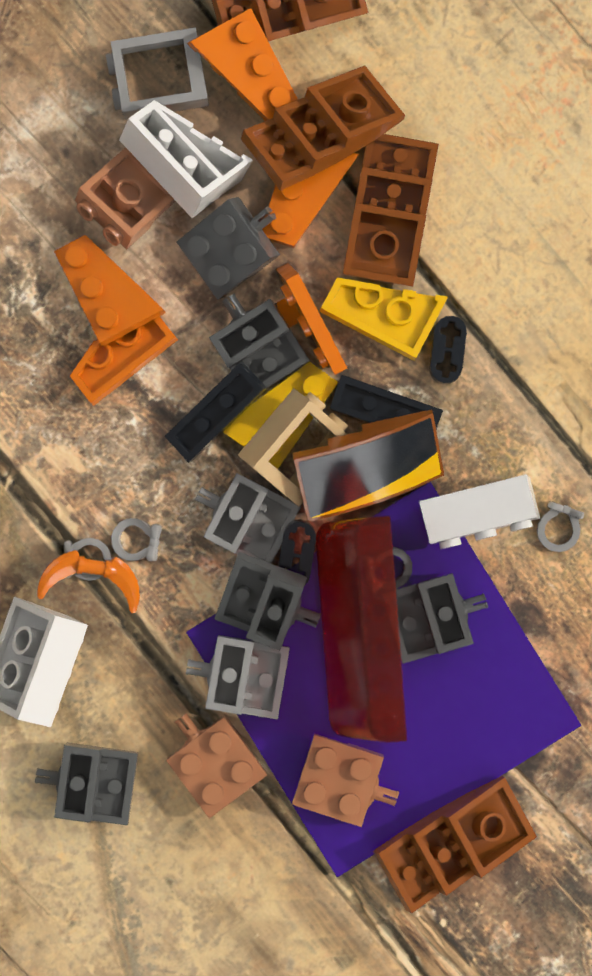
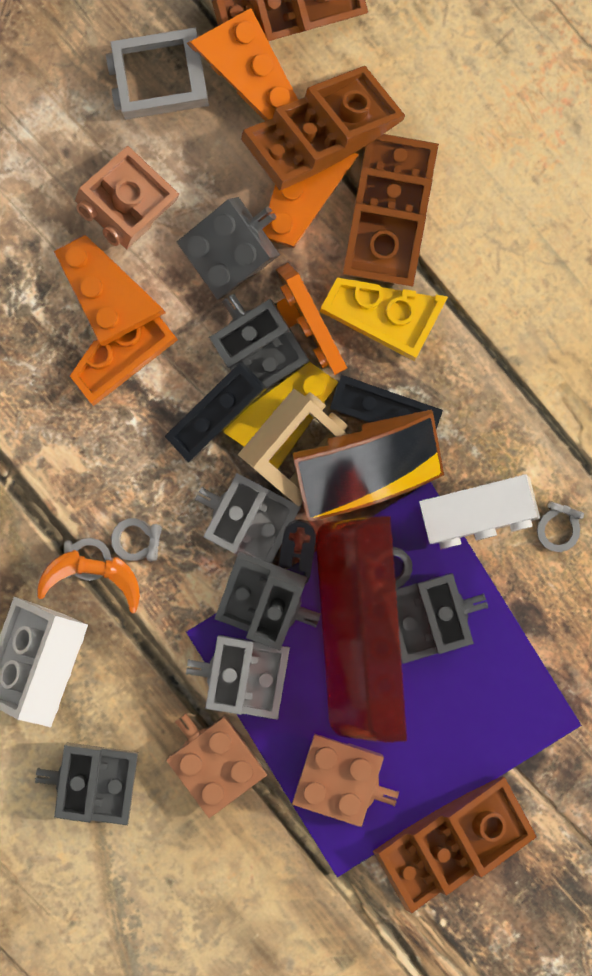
(181, 158): white wedge -> none
(457, 349): black beam -> none

